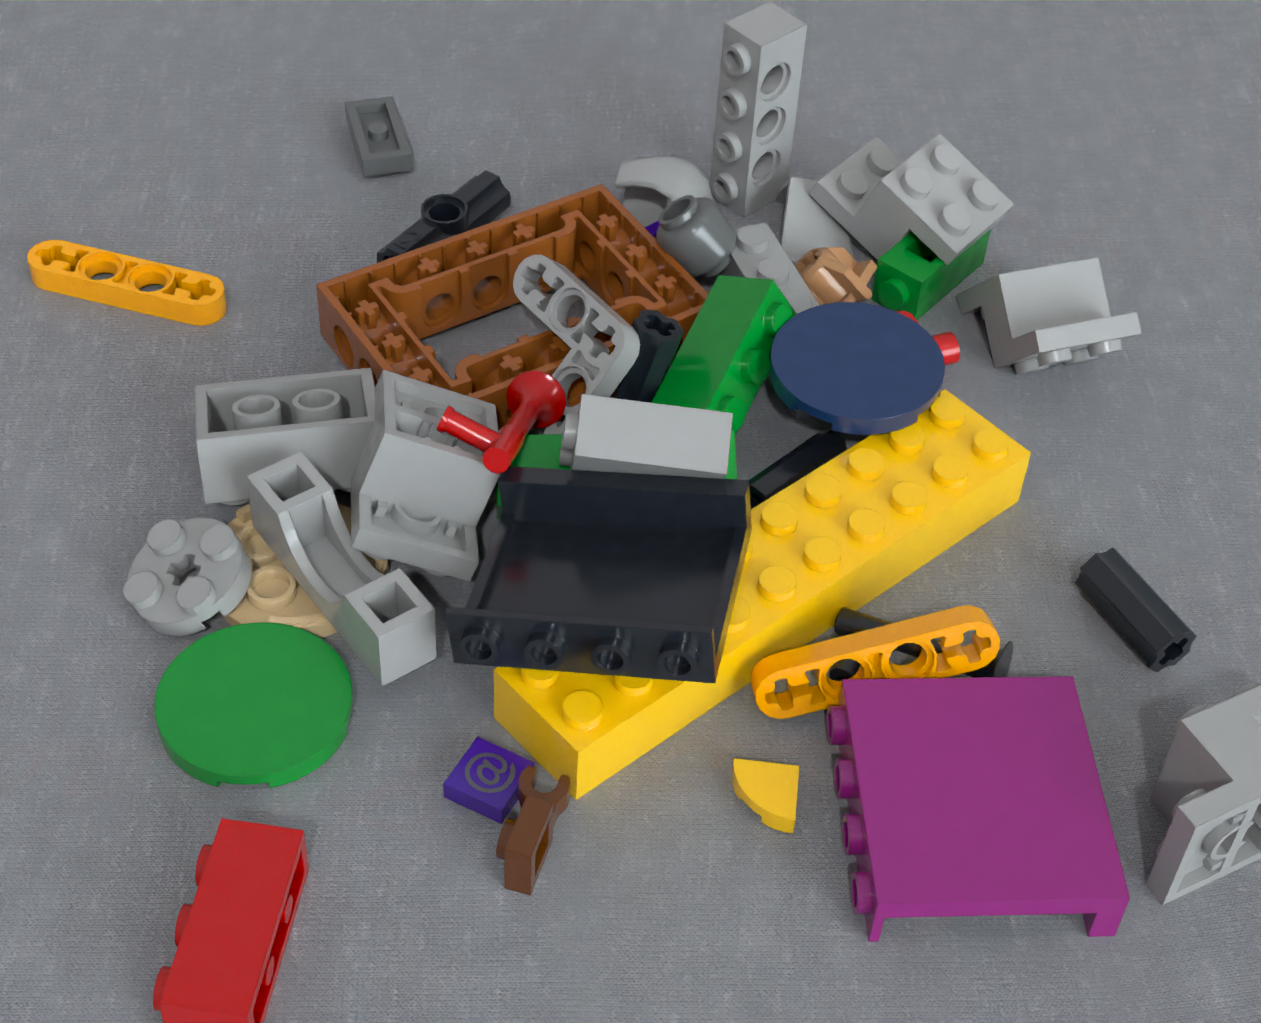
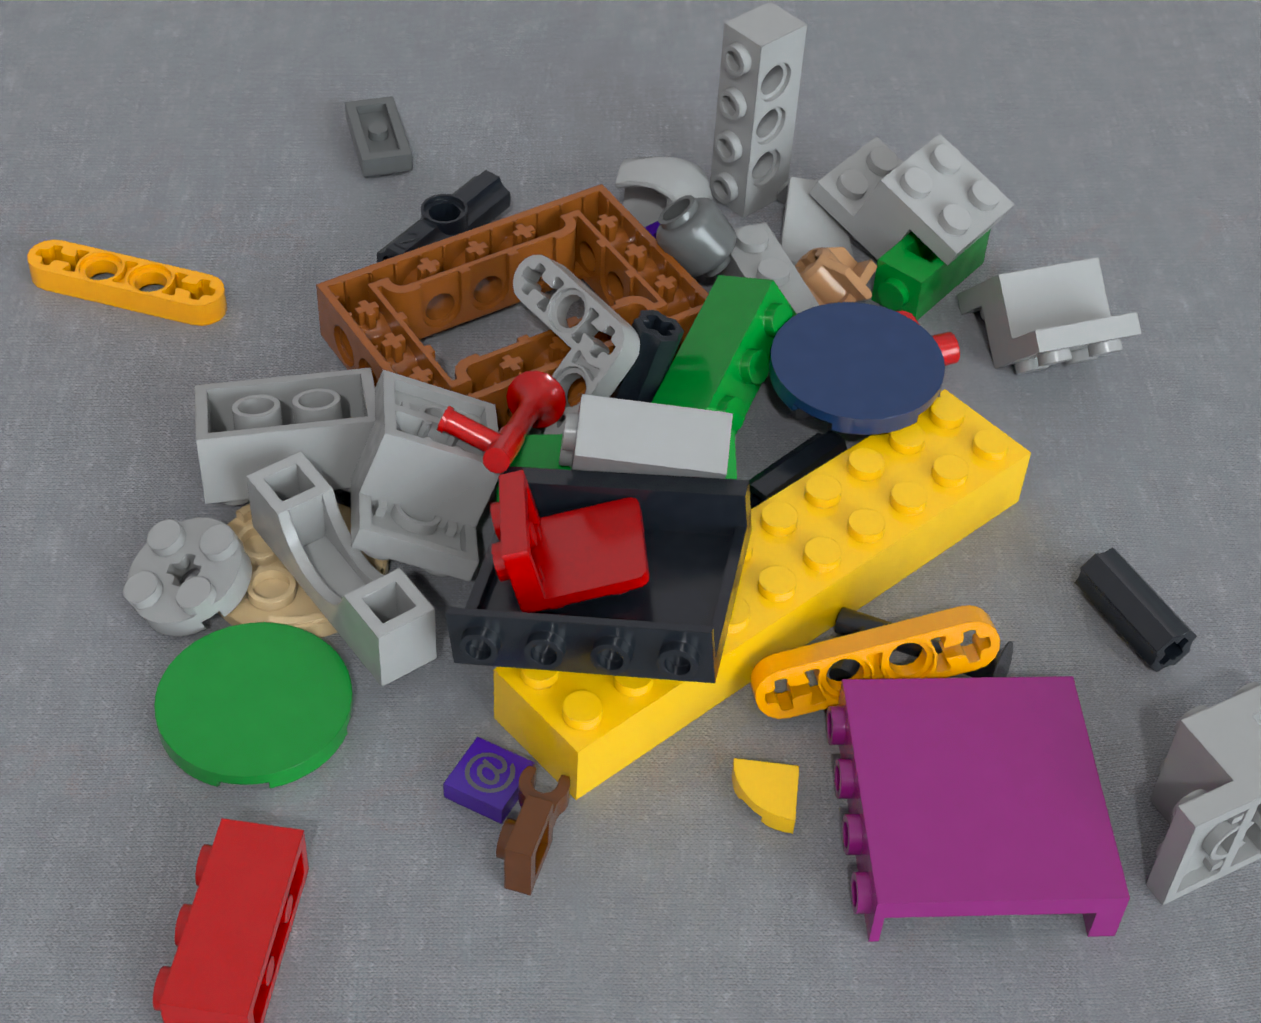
(567, 553): none -> red bracket

